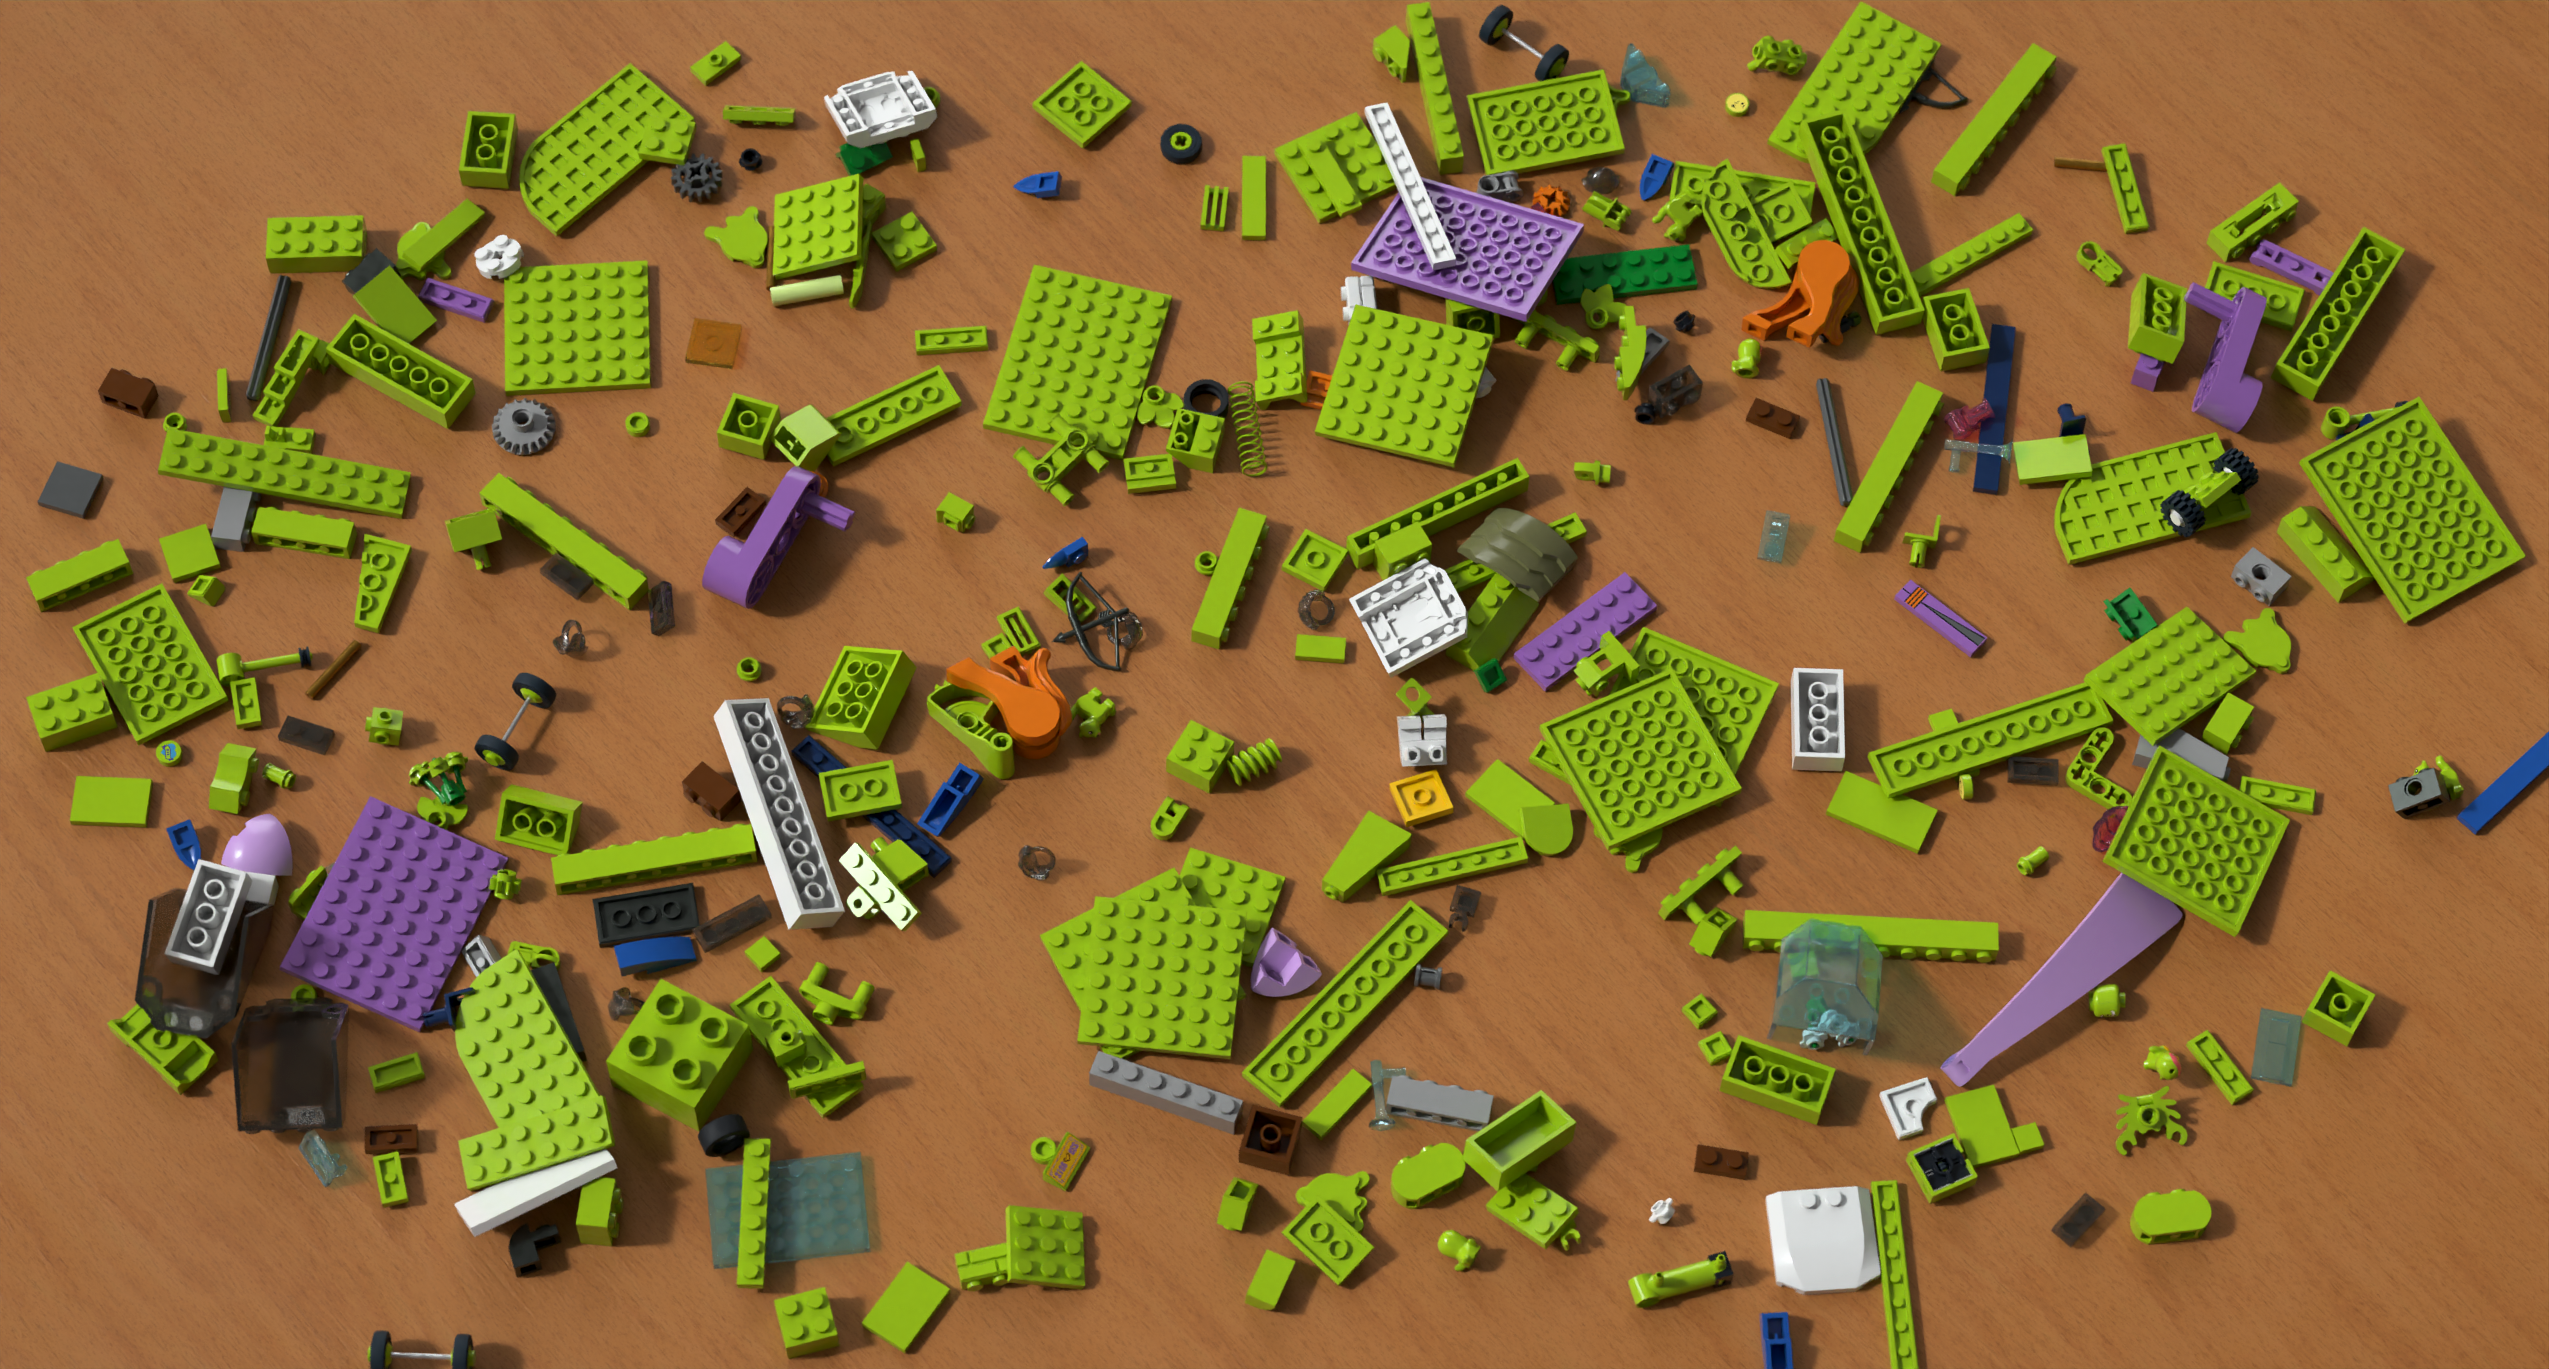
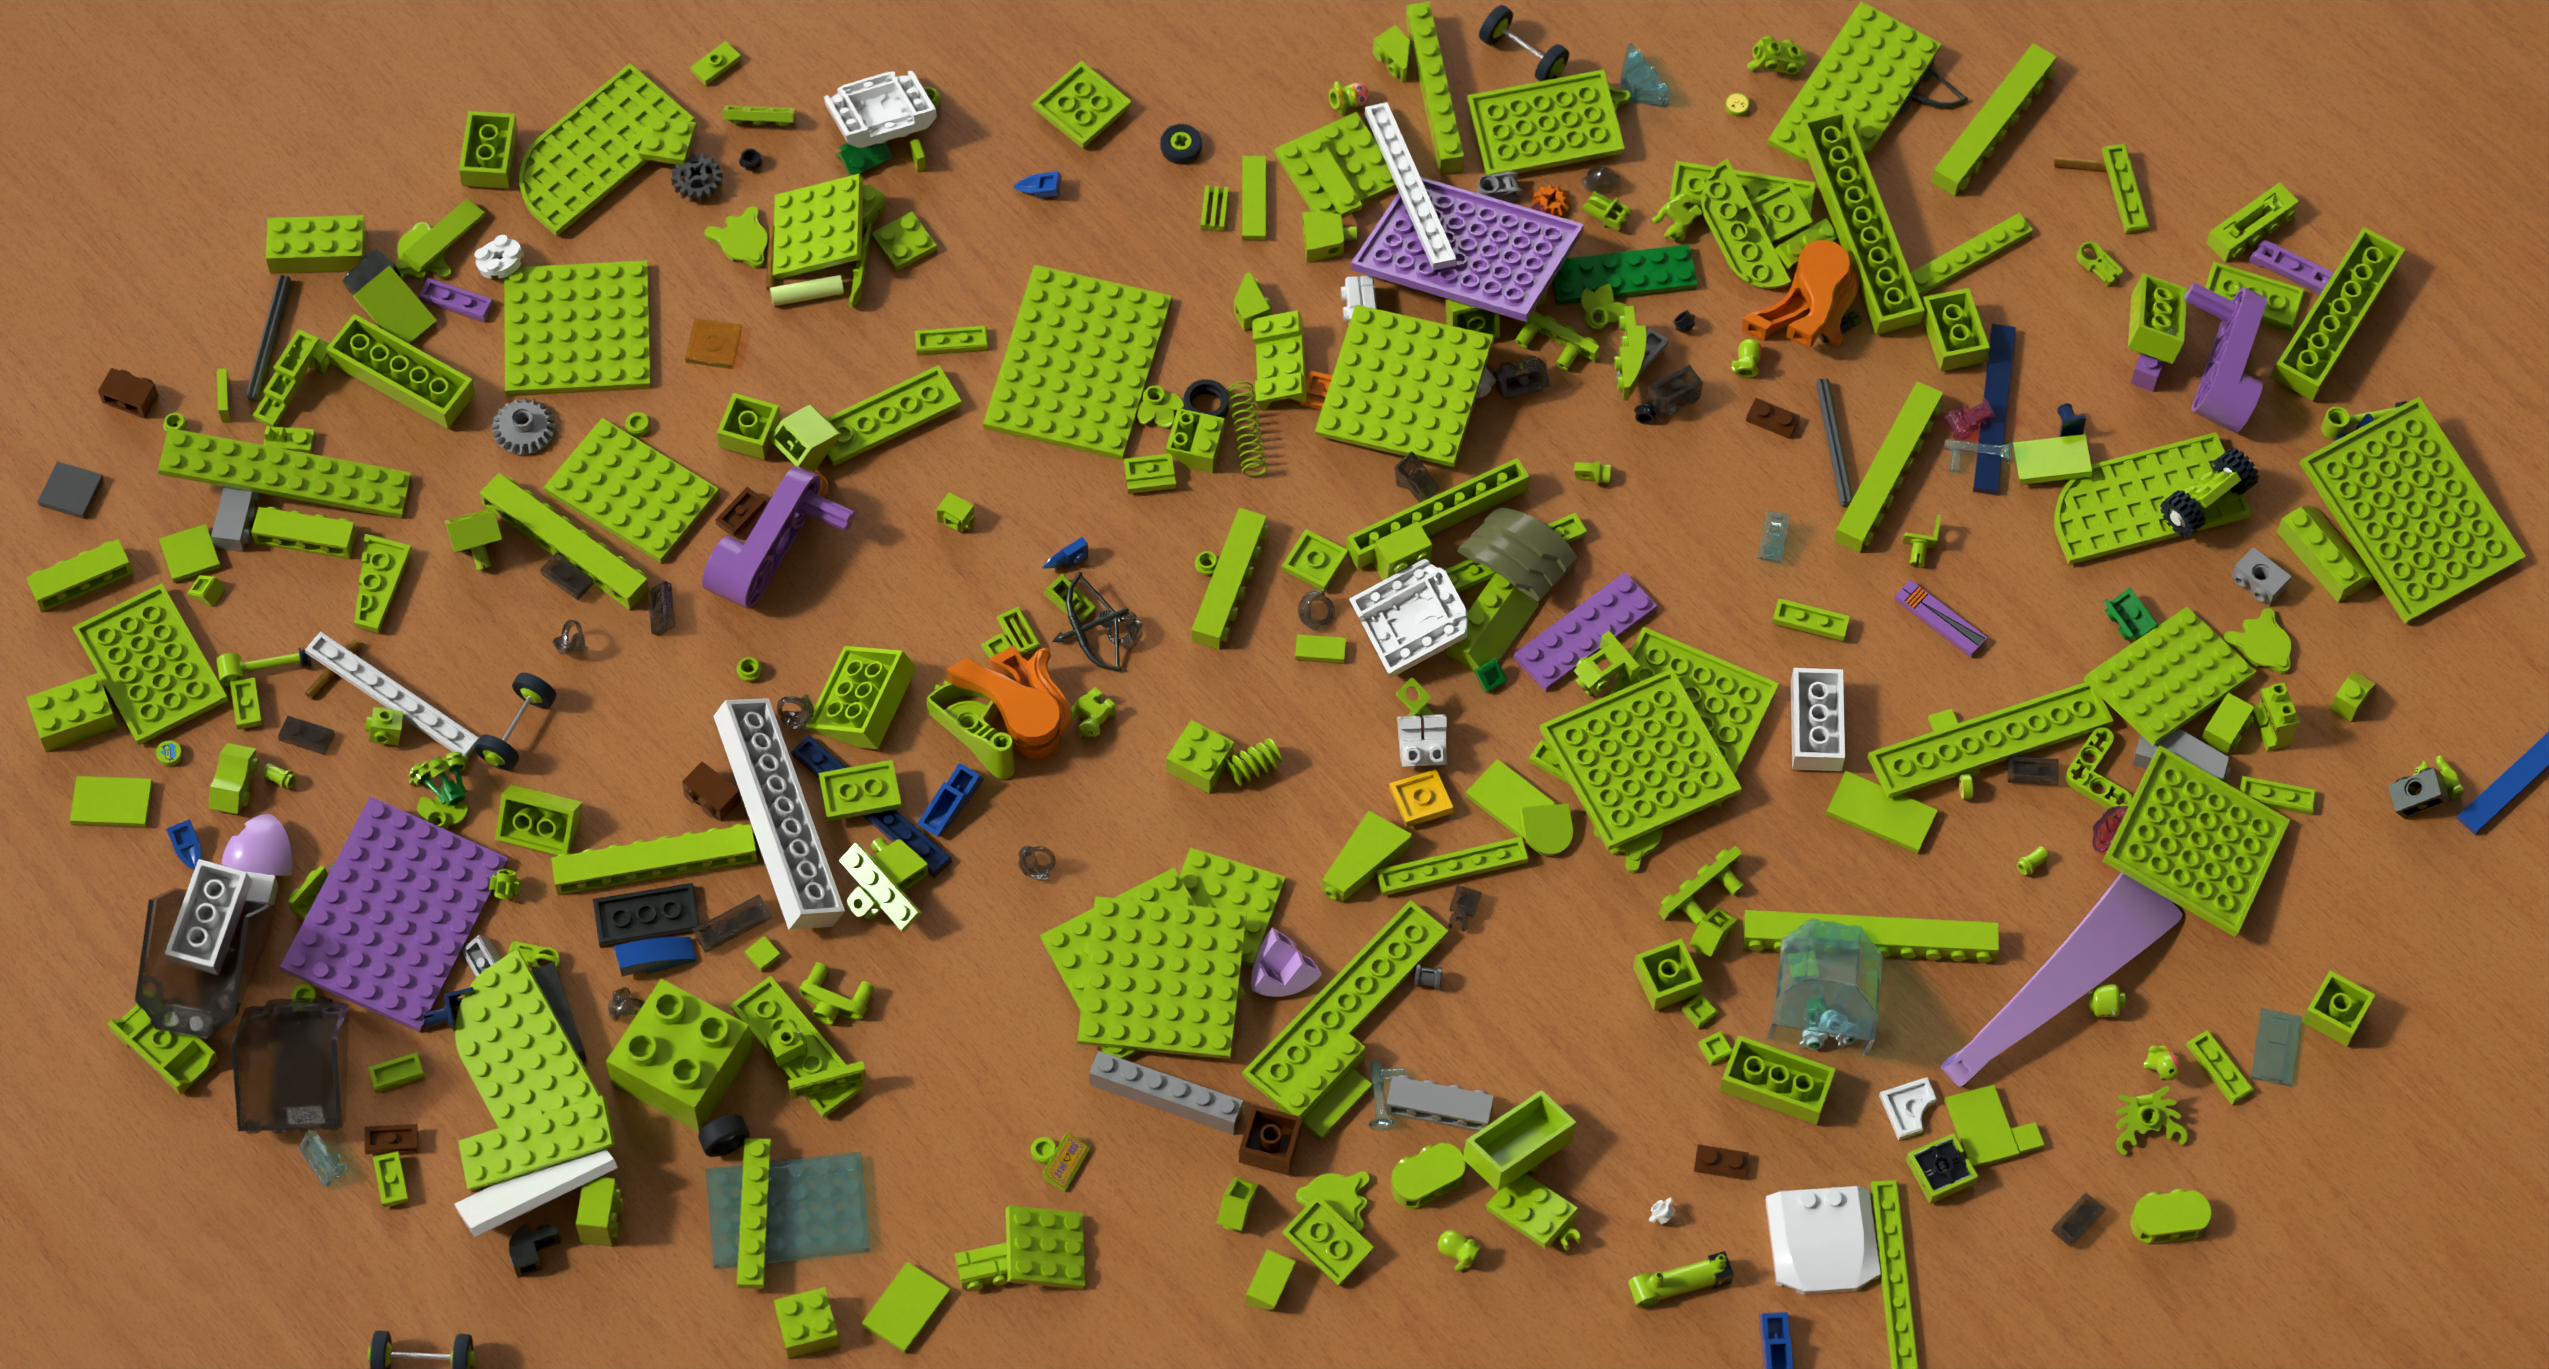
(391, 694): none -> white tile
(631, 490): none -> lime plate
(1061, 459): lime piece -> none
(1164, 825): lime plate -> none
(1250, 302): none -> lime slope
(1323, 1076): none -> lime brick
(1325, 235): none -> lime torso
(1352, 95): none -> lime animal
(1414, 475): none -> clear smoke slope
(1521, 377): none -> clear smoke brick
(1654, 176): blue plate -> none
(1667, 974): none -> lime brick
(1811, 619): none -> lime plate
(2276, 717): none -> lime hips
(2352, 695): none -> lime slope

